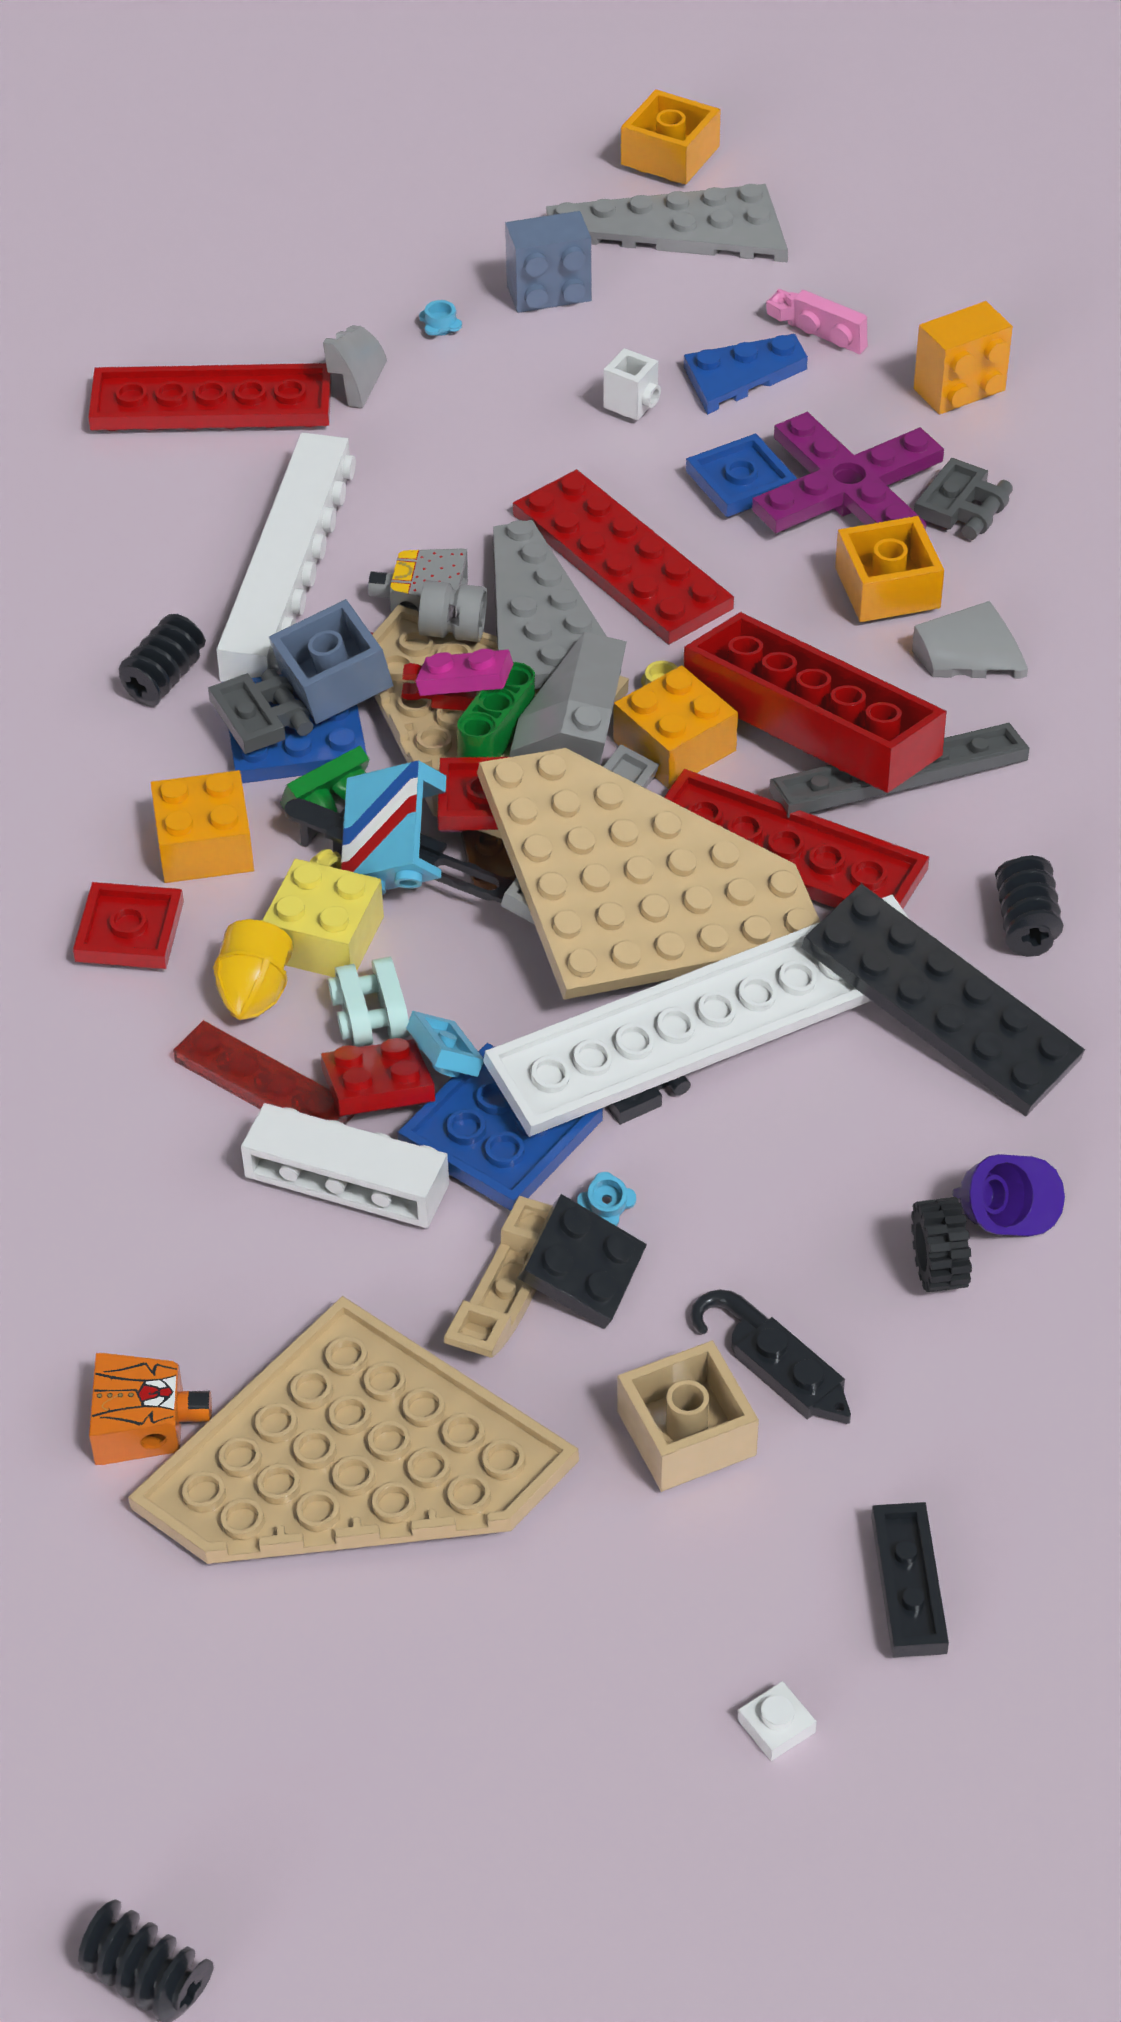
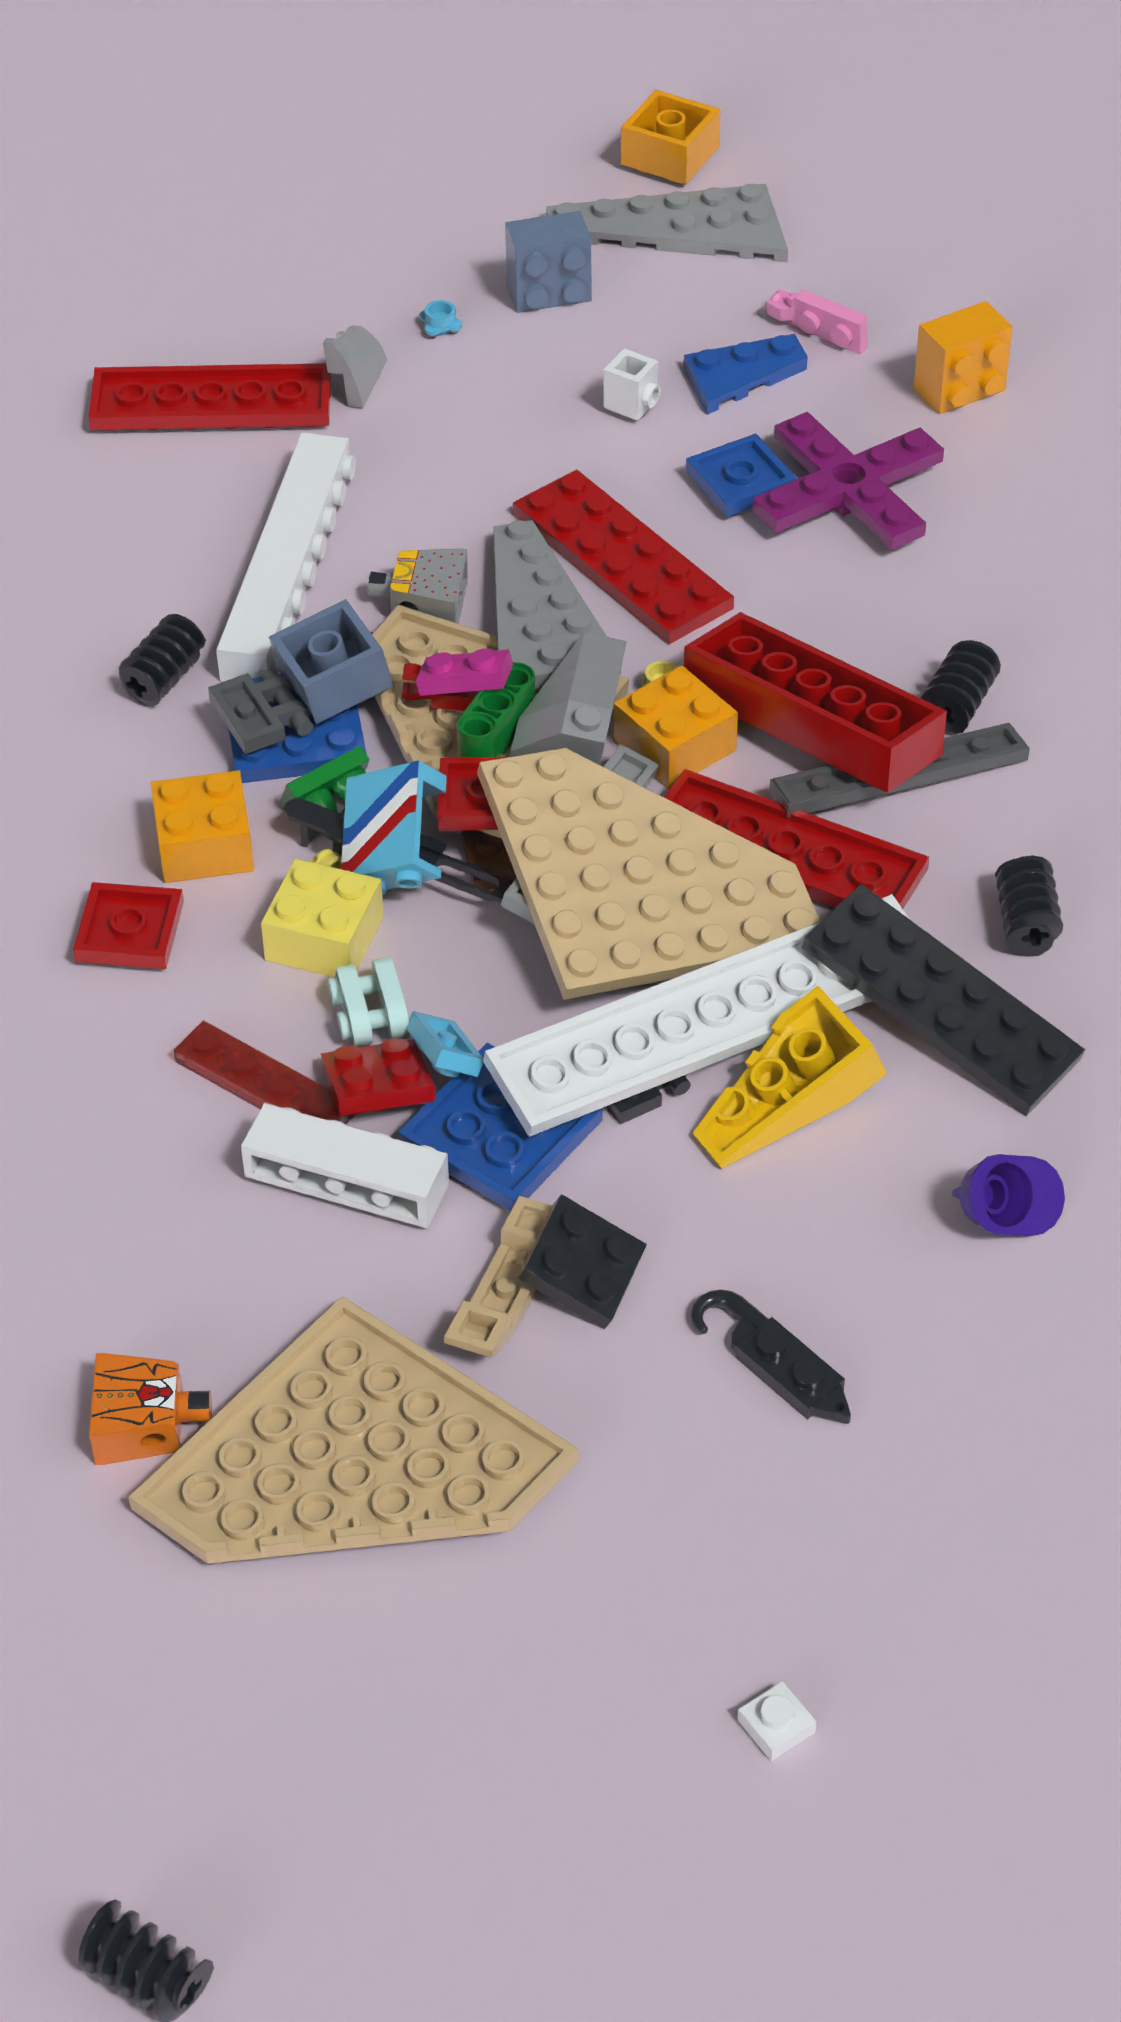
(252, 967): yellow helmet -> none
(437, 610): light grey wheel -> none
(607, 1185): medium azure plate -> none
(687, 1415): tan brick -> none
(799, 1075): none -> yellow wedge
(889, 568): light orange brick -> none
(909, 1580): black plate -> none
(941, 1244): black tyre -> none
(951, 498): dark grey plate -> none
(963, 682): none -> black piece
(968, 644): light grey slope -> none

